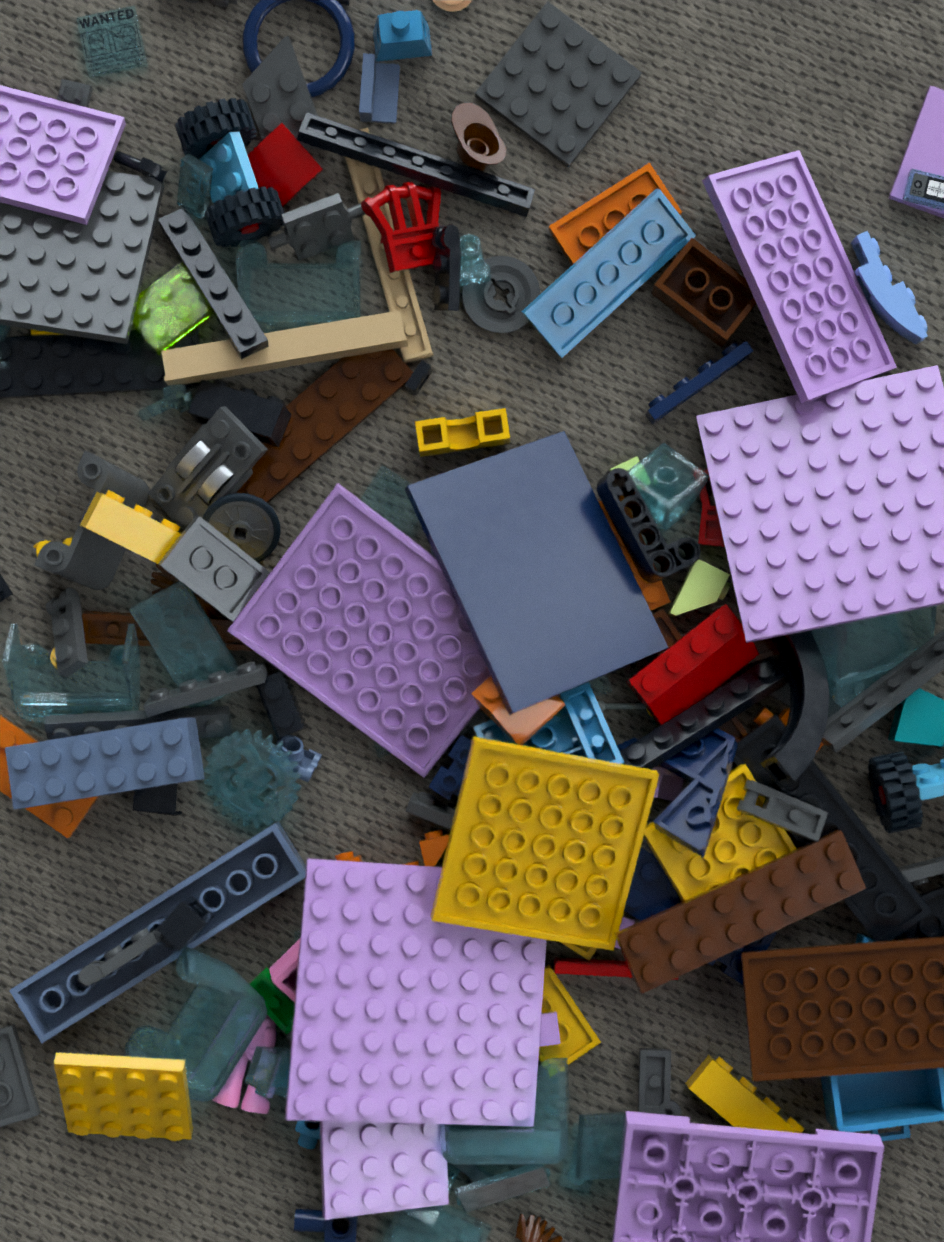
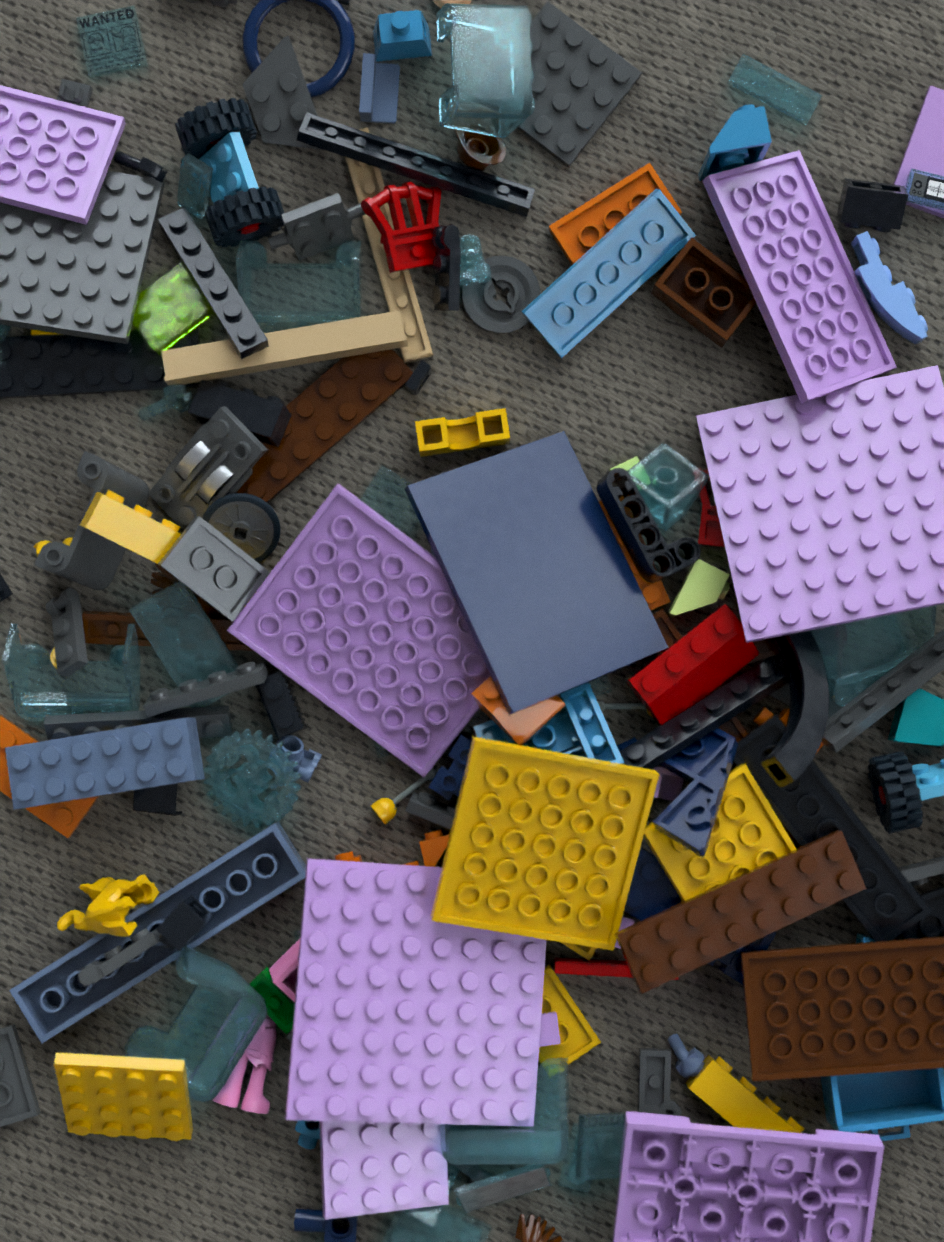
(110, 905): none -> yellow animal
(269, 1071): clear light blue brick -> none
(283, 164): red slope -> none
(386, 808): none -> hinge
(488, 67): none -> clear light blue windscreen
(689, 1062): none -> sand blue plate
(707, 374): dark blue plate -> none
(740, 141): none -> dark azure slope
(774, 89): none -> clear light blue plate
(783, 811): dark grey plate -> none
(872, 205): none -> black brick

